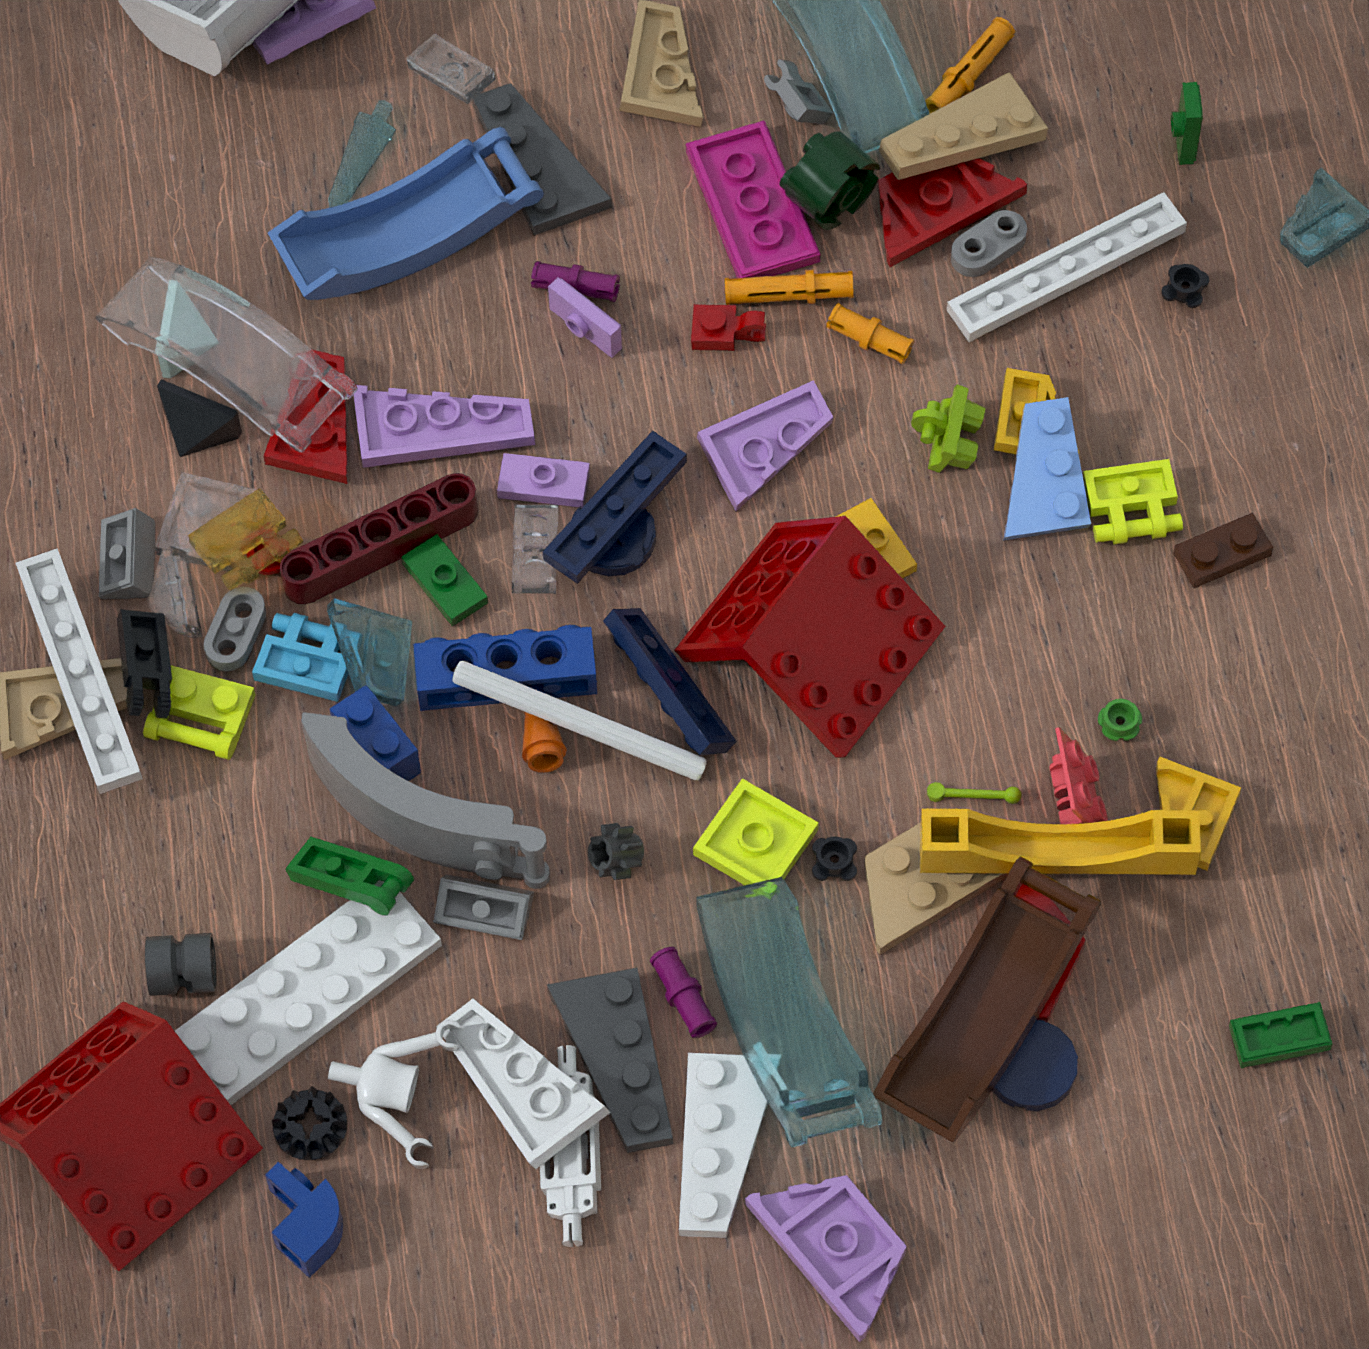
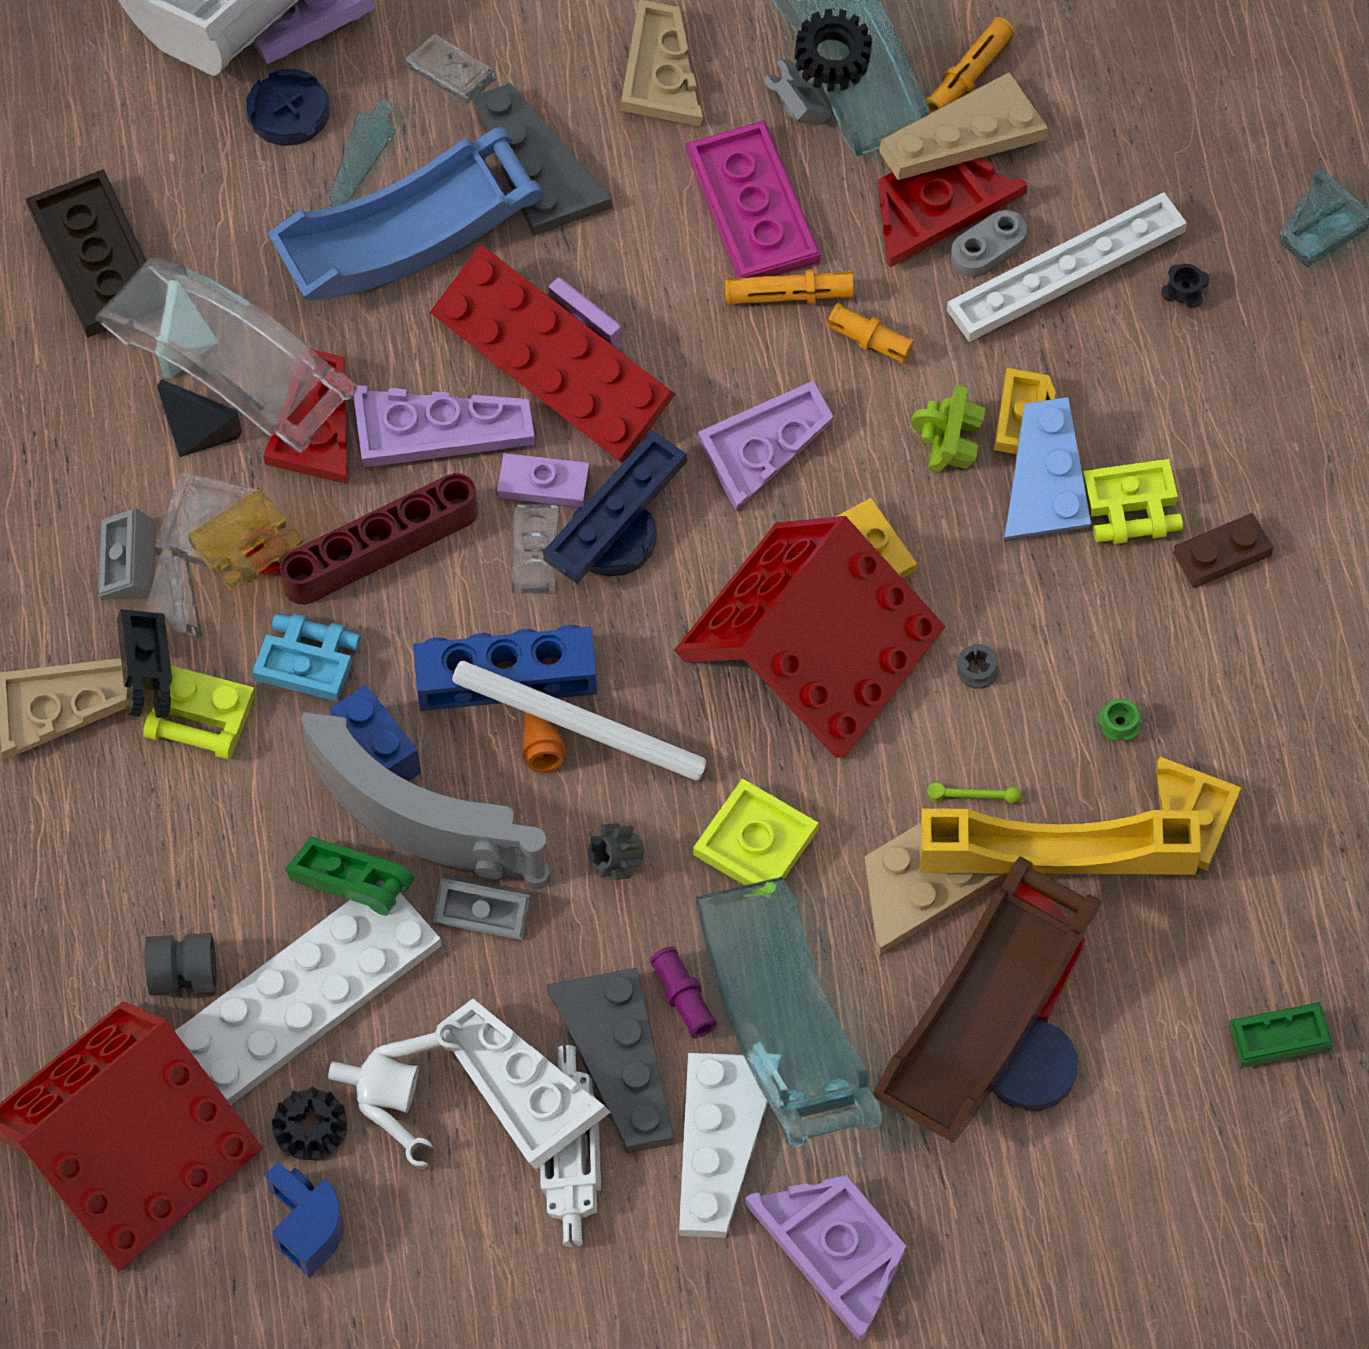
(78, 671): white plate -> none
(87, 243): none -> dark brown plate
(232, 631): light grey plate -> none
(288, 107): none -> dark blue tile
(373, 648): clear light blue wing -> none
(444, 580): green plate -> none
(552, 353): none -> red plate
(586, 282): magenta pin -> none
(669, 681): dark blue plate -> none
(719, 326): red plate -> none
(830, 178): dark green brick -> none
(837, 29): none -> black tyre
(838, 847): black plate -> none
(978, 680): none -> dark grey bush
(1073, 780): coral hinge -> none
(1187, 123): green plate -> none

